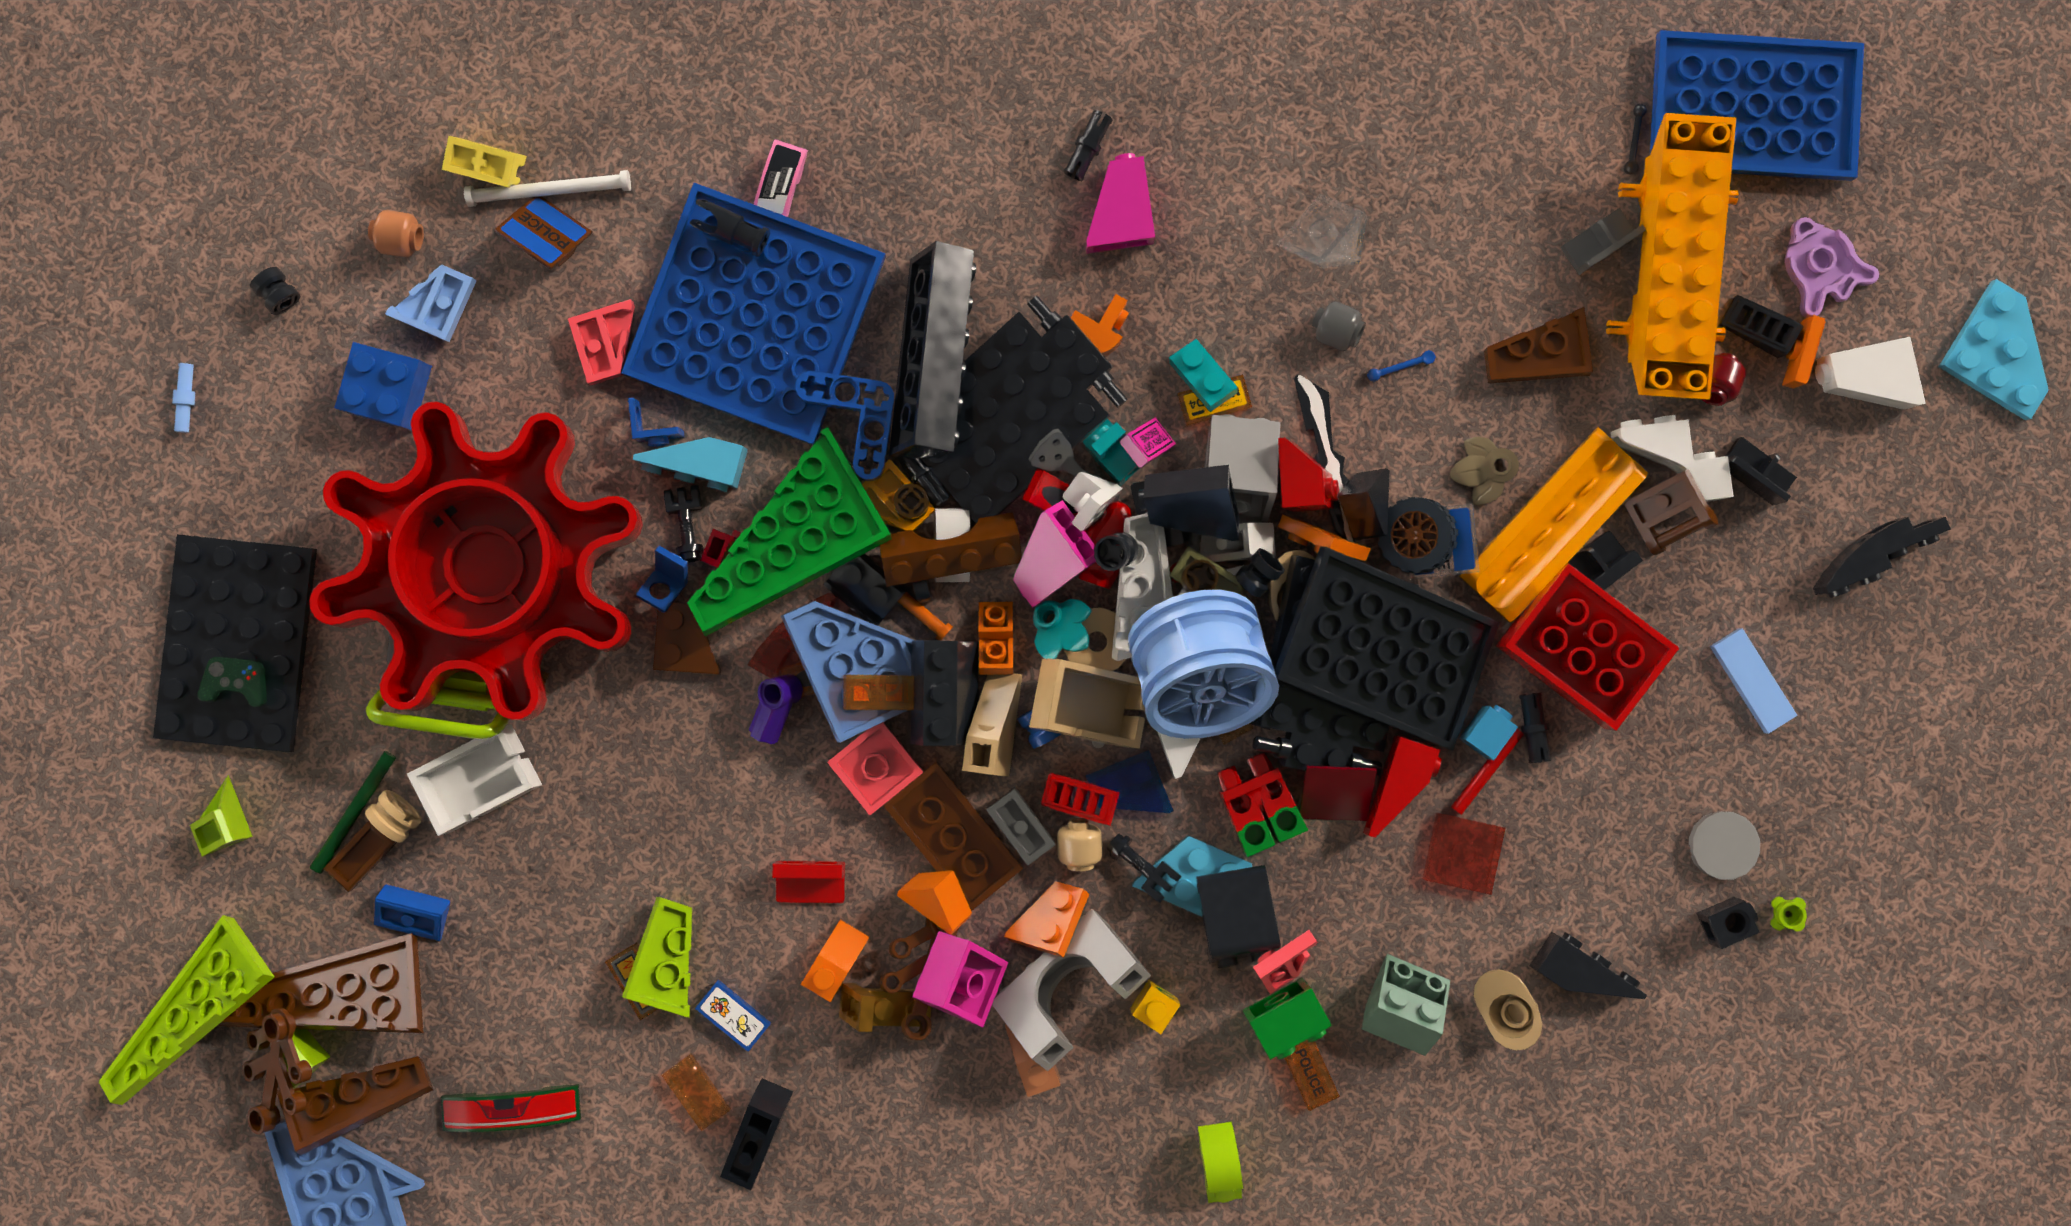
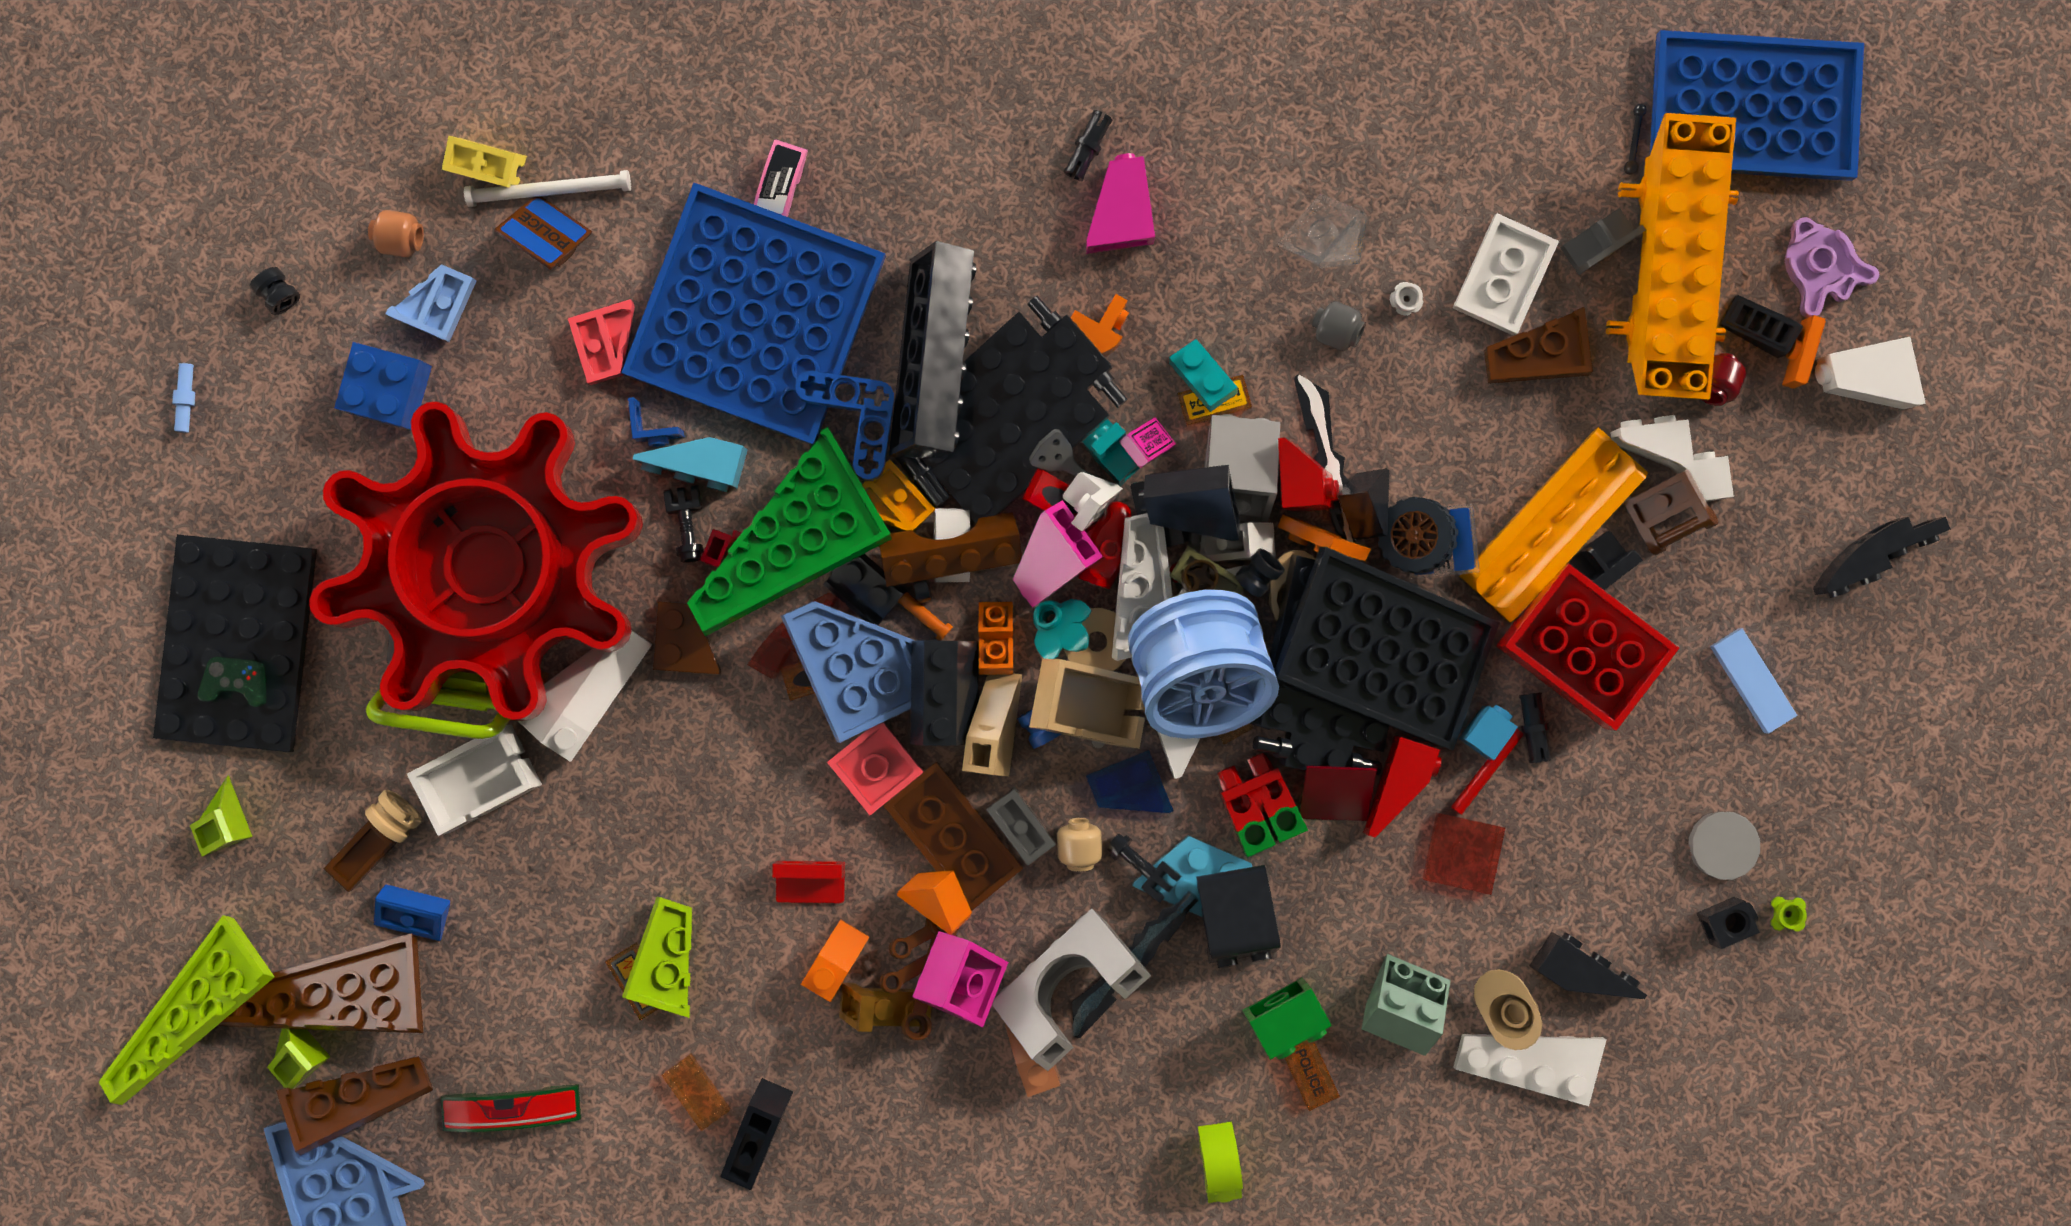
(278, 1029): reddish brown plant -> none
(352, 812): dark green bar -> none
(582, 696): none -> white wedge
(669, 570): blue bracket -> none
(732, 228): black piece -> none
(733, 1015): tile -> none
(774, 707): dark purple piece -> none
(878, 692): clear orange tile -> none
(911, 508): dark brown wheel -> none
(1050, 920): orange wing -> none
(1059, 793): red slope -> none
(1098, 998): none -> black sword
(1109, 554): black wheel -> none
(1155, 1006): yellow brick -> none
(1286, 964): coral wing -> none
(1413, 292): none -> white plate
(1427, 358): blue hinge -> none
(1479, 471): dark tan plate -> none
(1505, 274): none -> white plate
(1552, 1066): none -> white wing
(1760, 471): black panel -> none
(2000, 352): medium azure plate -> none

